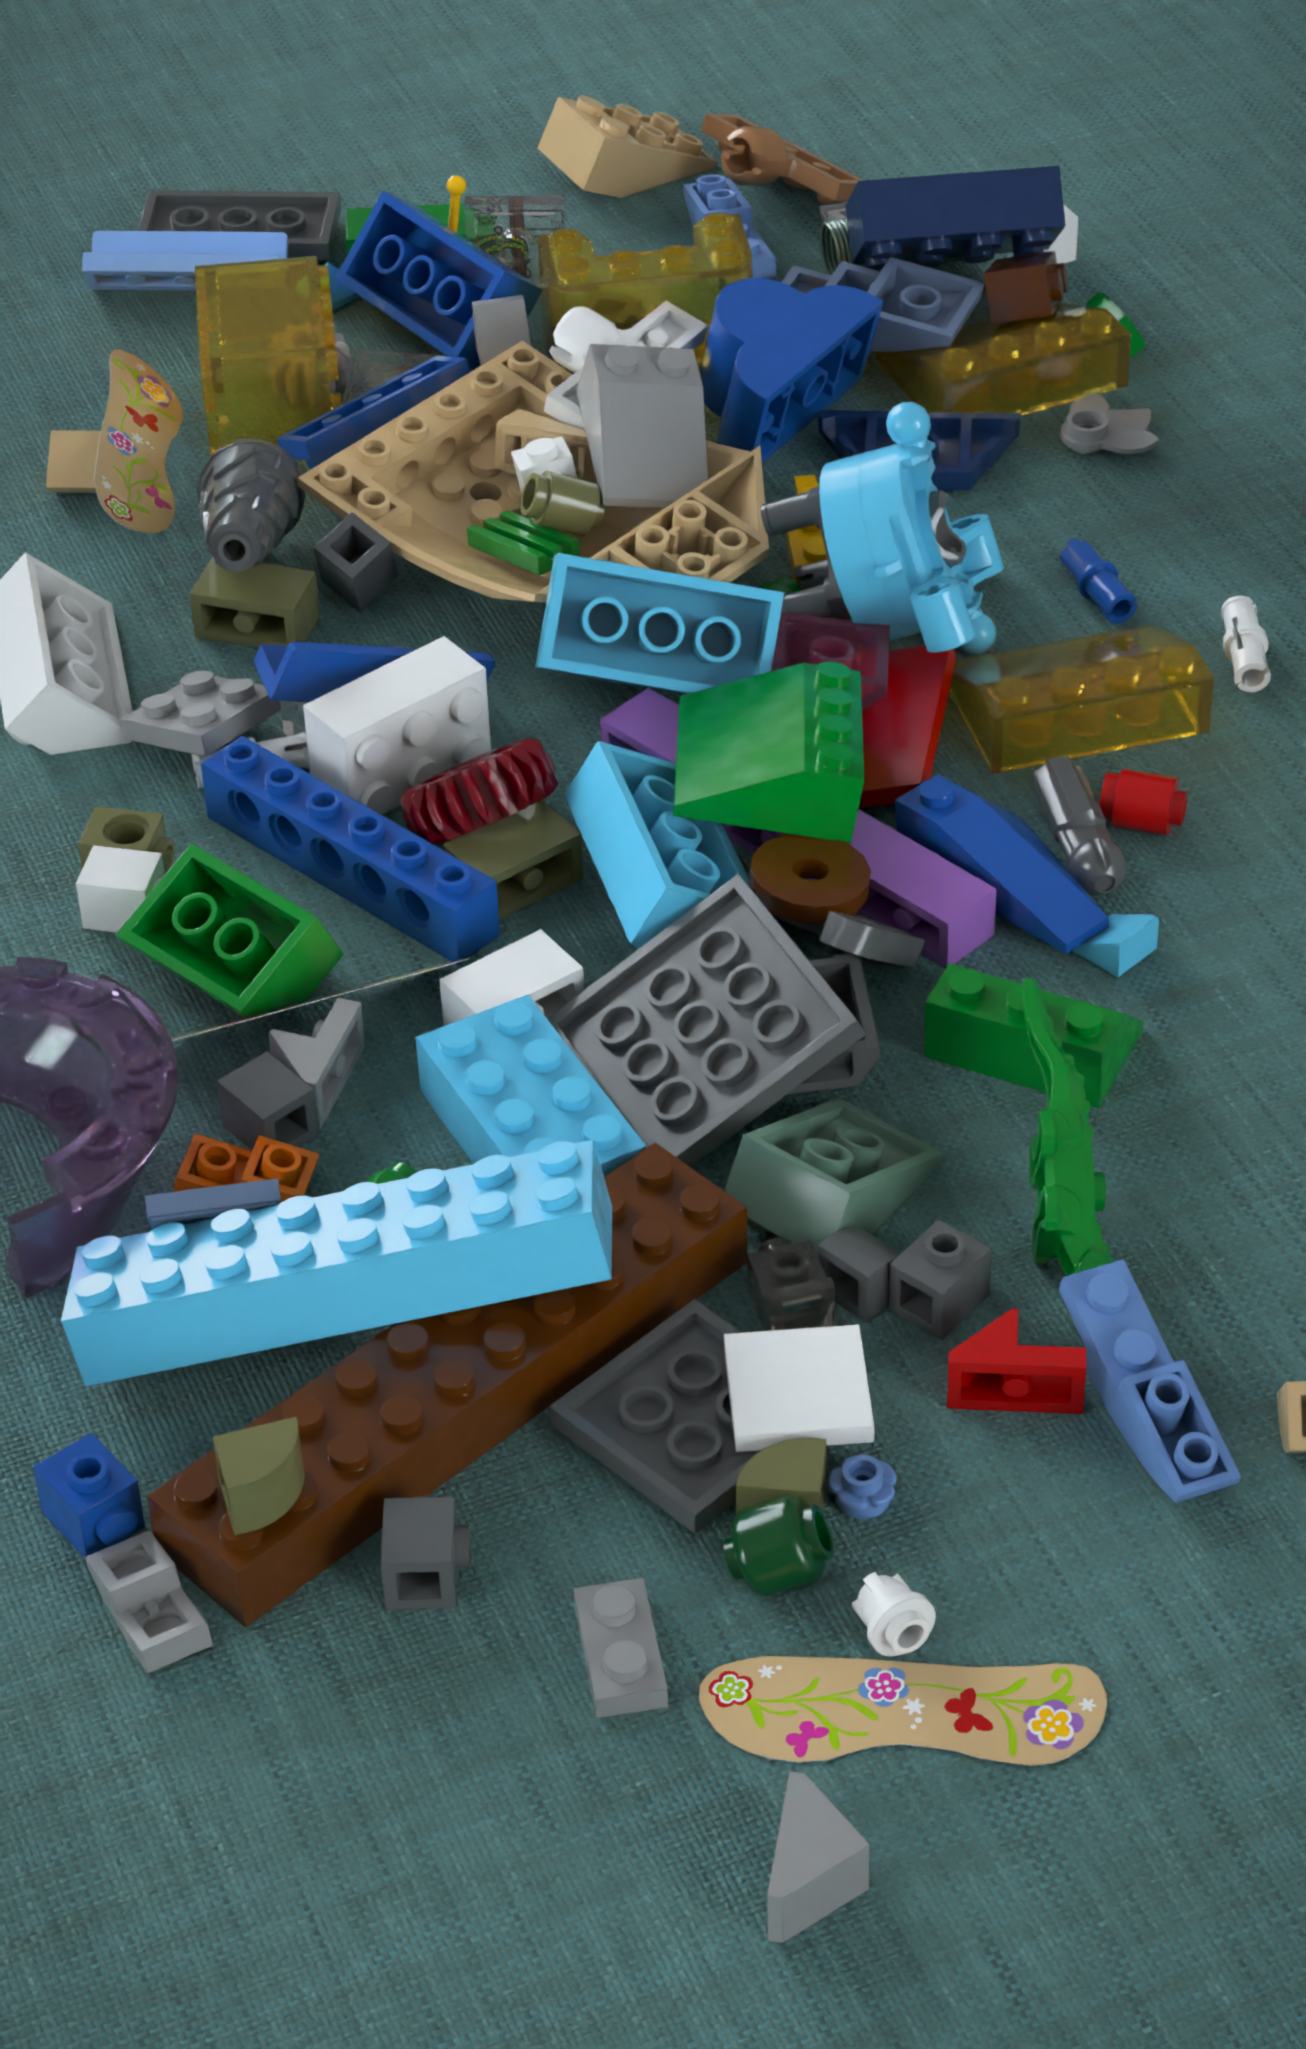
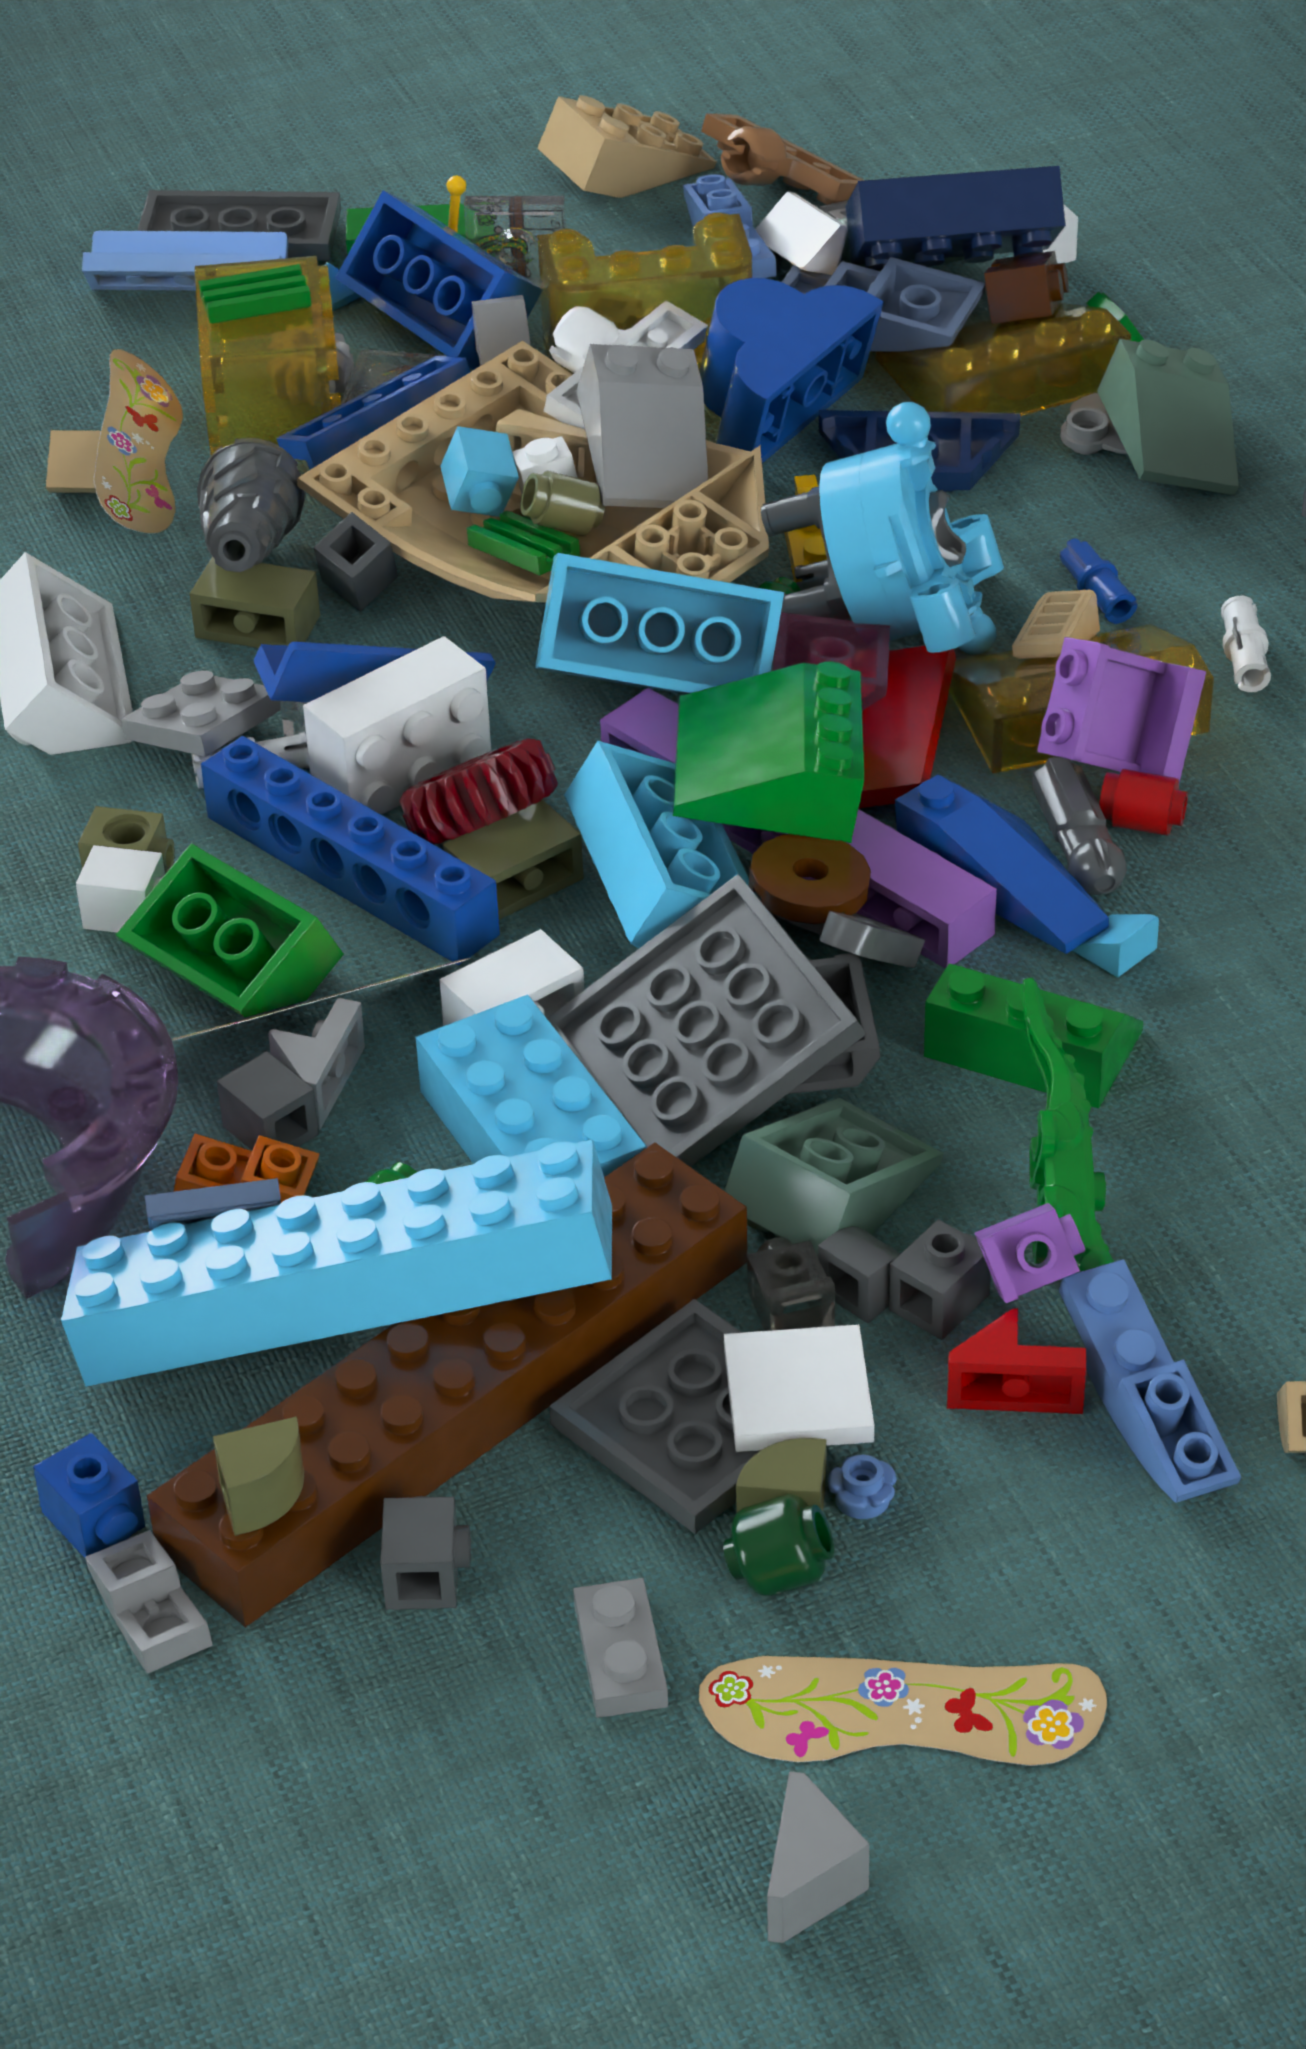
(254, 294): none -> green tile
(479, 471): none -> medium azure brick
(804, 234): none -> white slope
(894, 1615): white hose -> none
(1005, 1246): none -> medium lavender brick
(1055, 617): none -> tan slope
(1120, 710): none -> medium lavender panel
(1172, 415): none -> sand green slope

